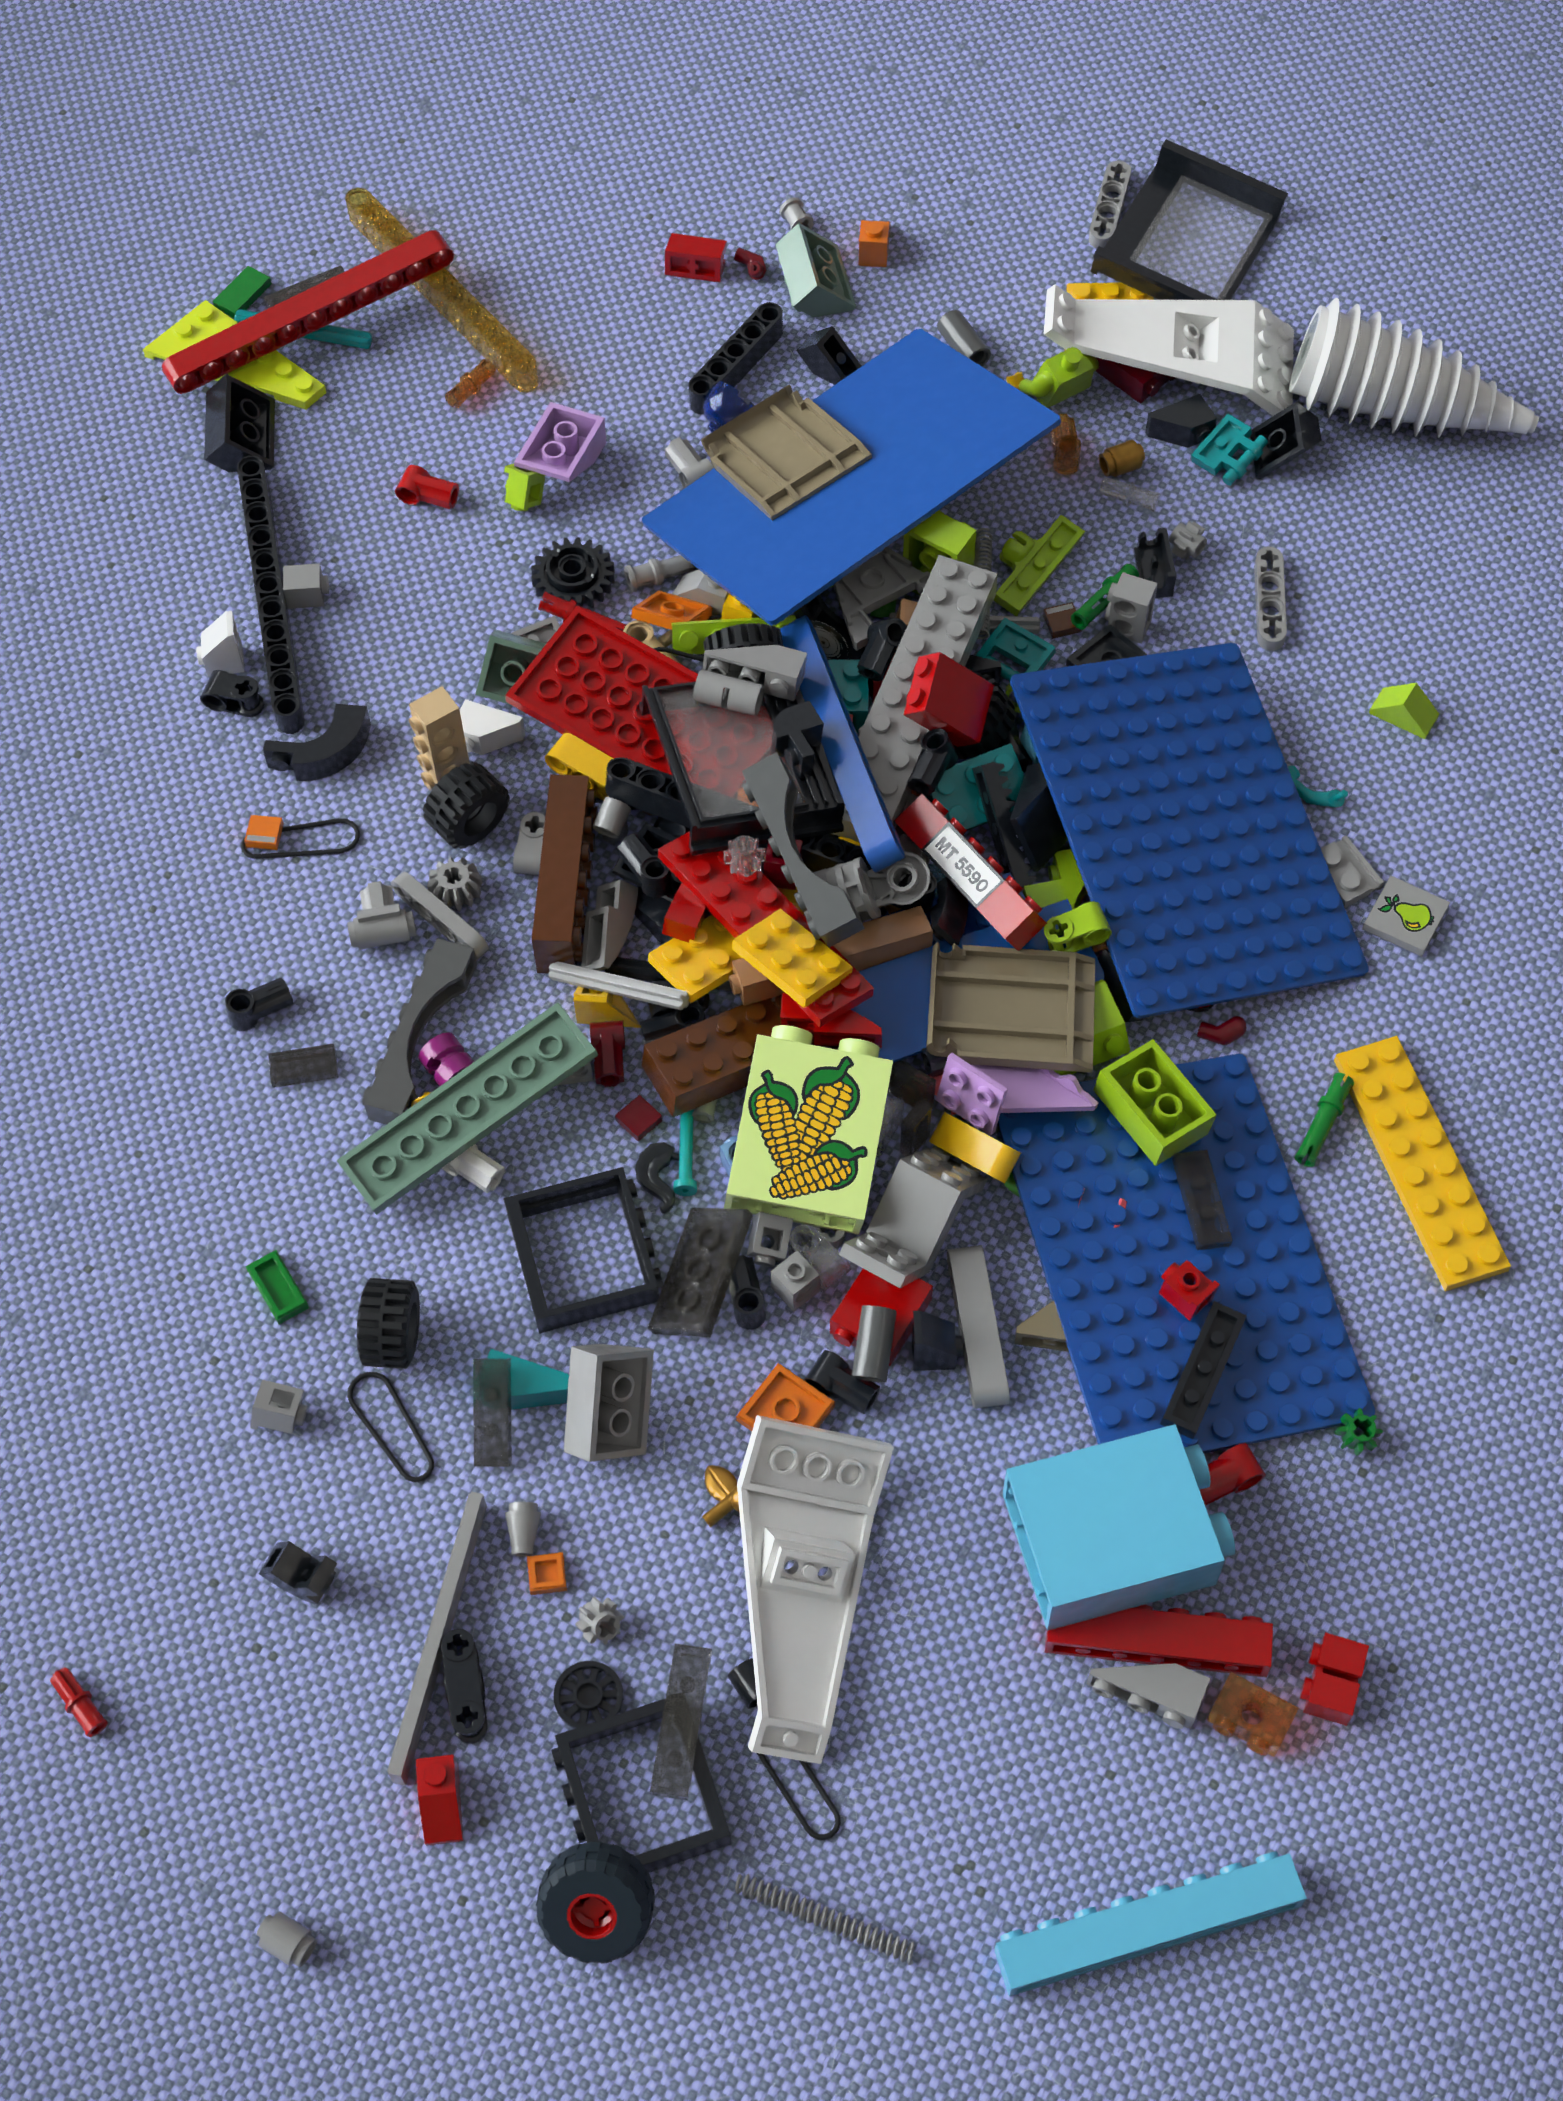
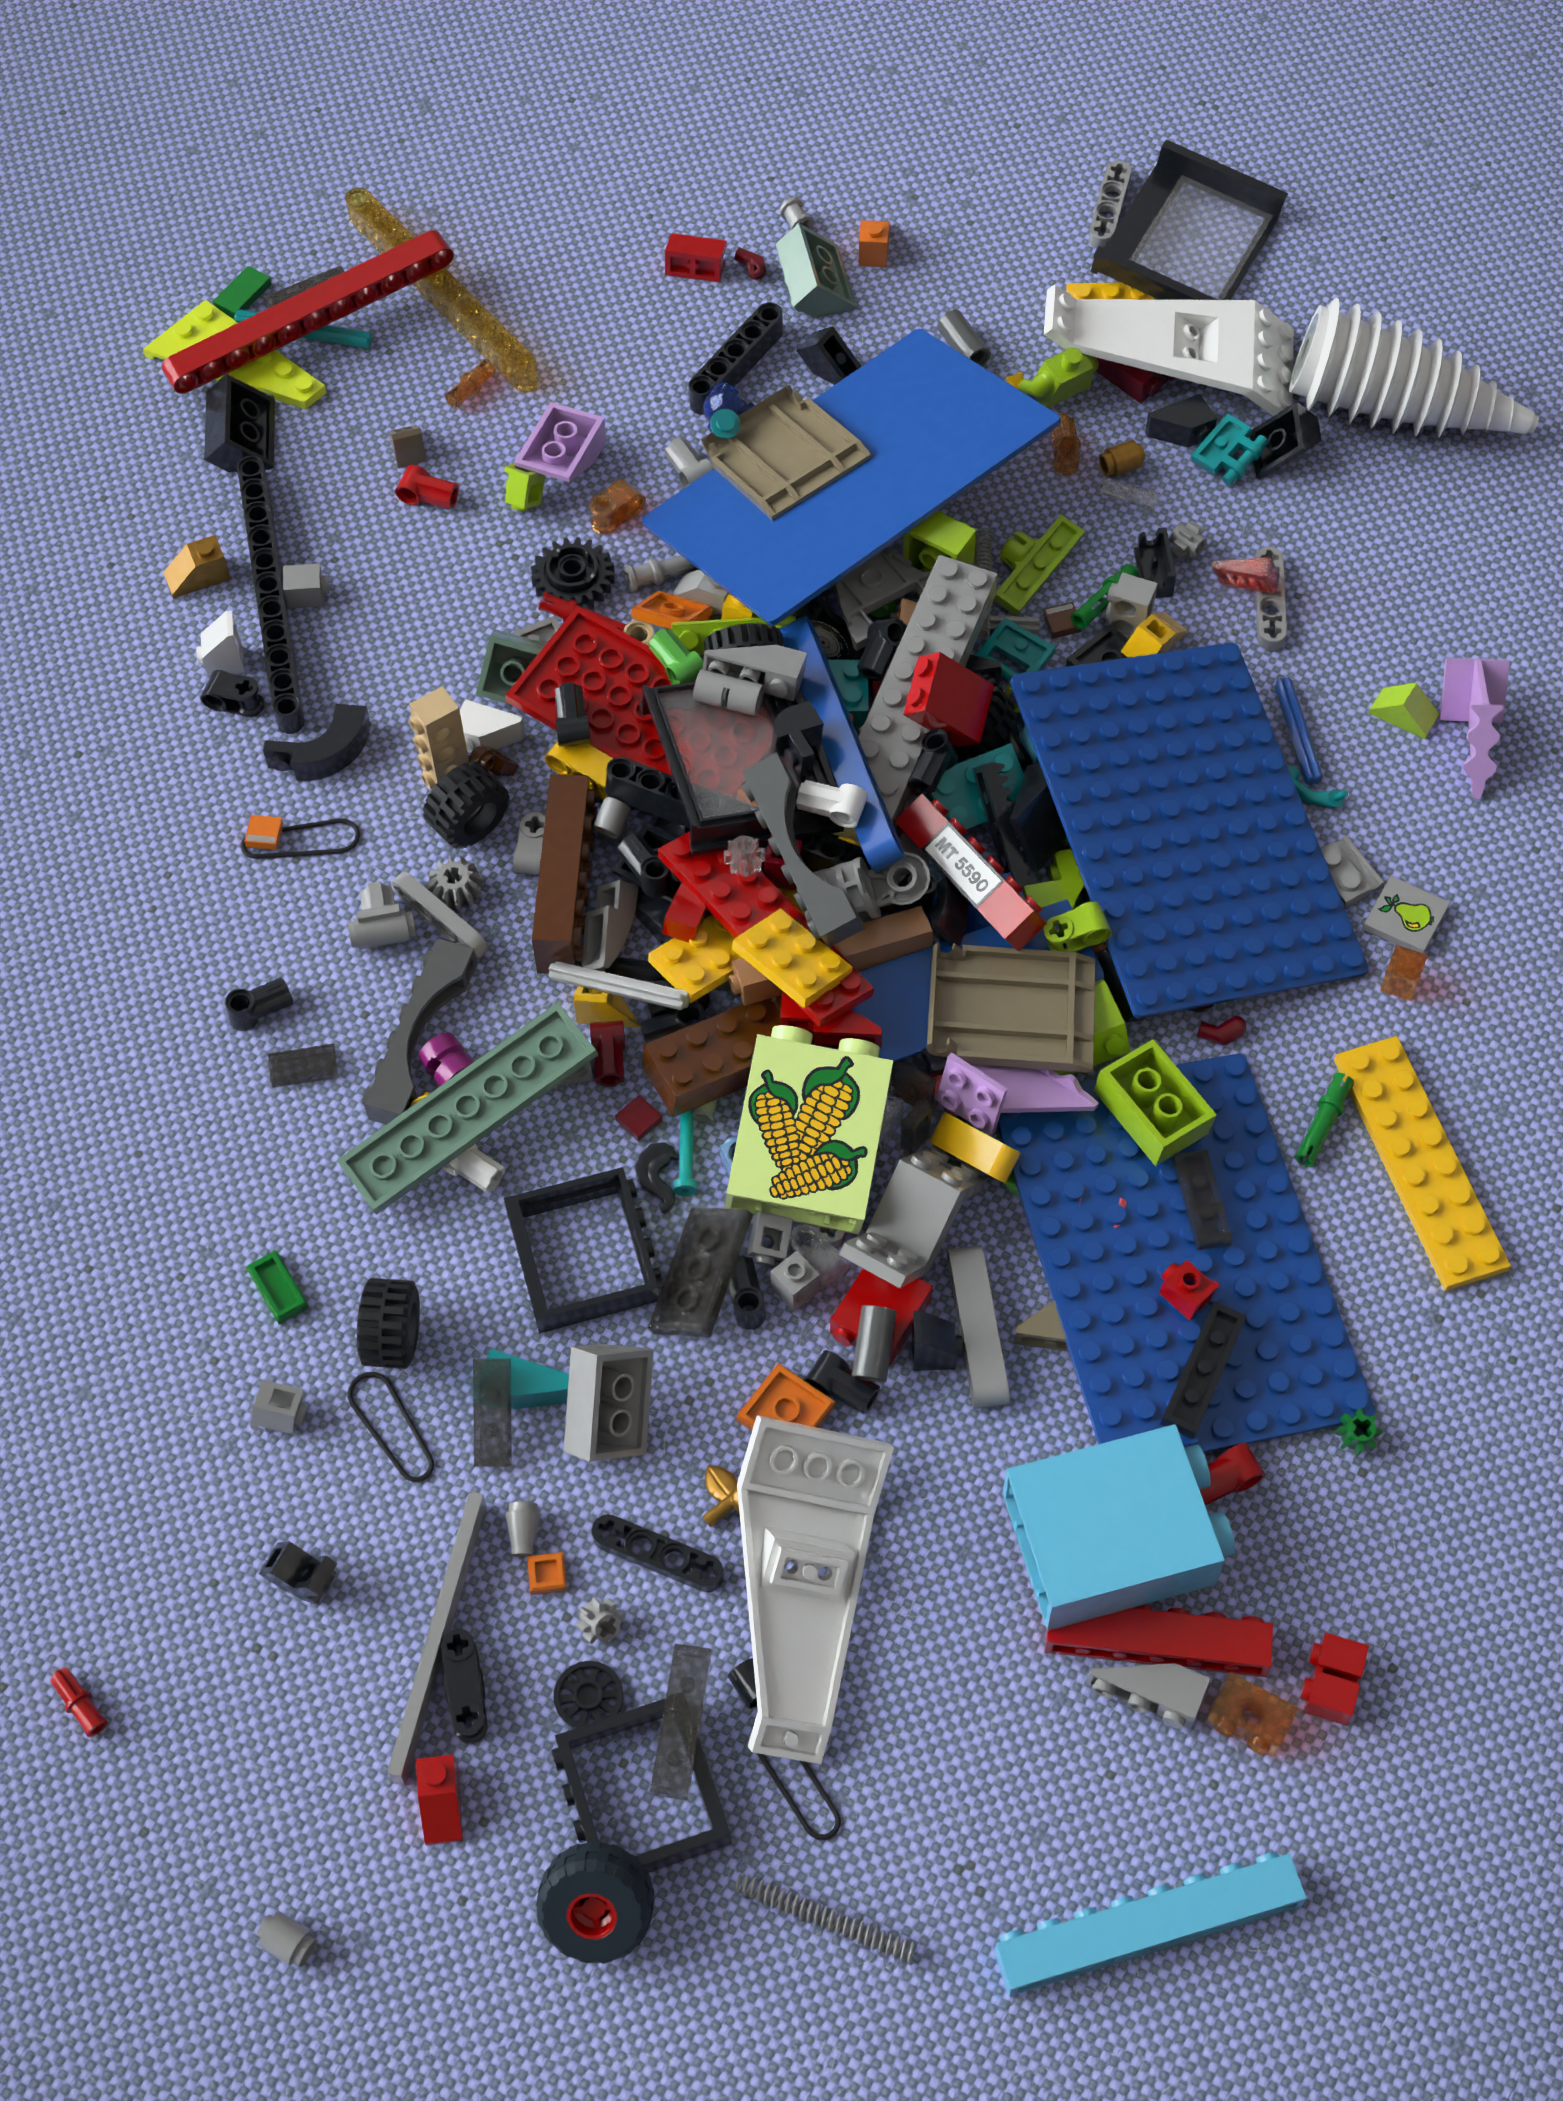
(197, 567): none -> pearl gold slope
(407, 445): none -> dark tan slope
(493, 760): none -> reddish brown plate
(572, 722): none -> black piece
(615, 506): none -> clear orange piece
(659, 1549): none -> black beam
(679, 662): none -> bright green piece
(725, 423): none -> teal plate
(841, 804): none -> white piece
(1154, 636): none -> yellow slope
(1252, 573): none -> clear red slope
(1298, 731): none -> blue axle
(1403, 972): none -> clear orange brick
(1476, 693): none -> lavender piece

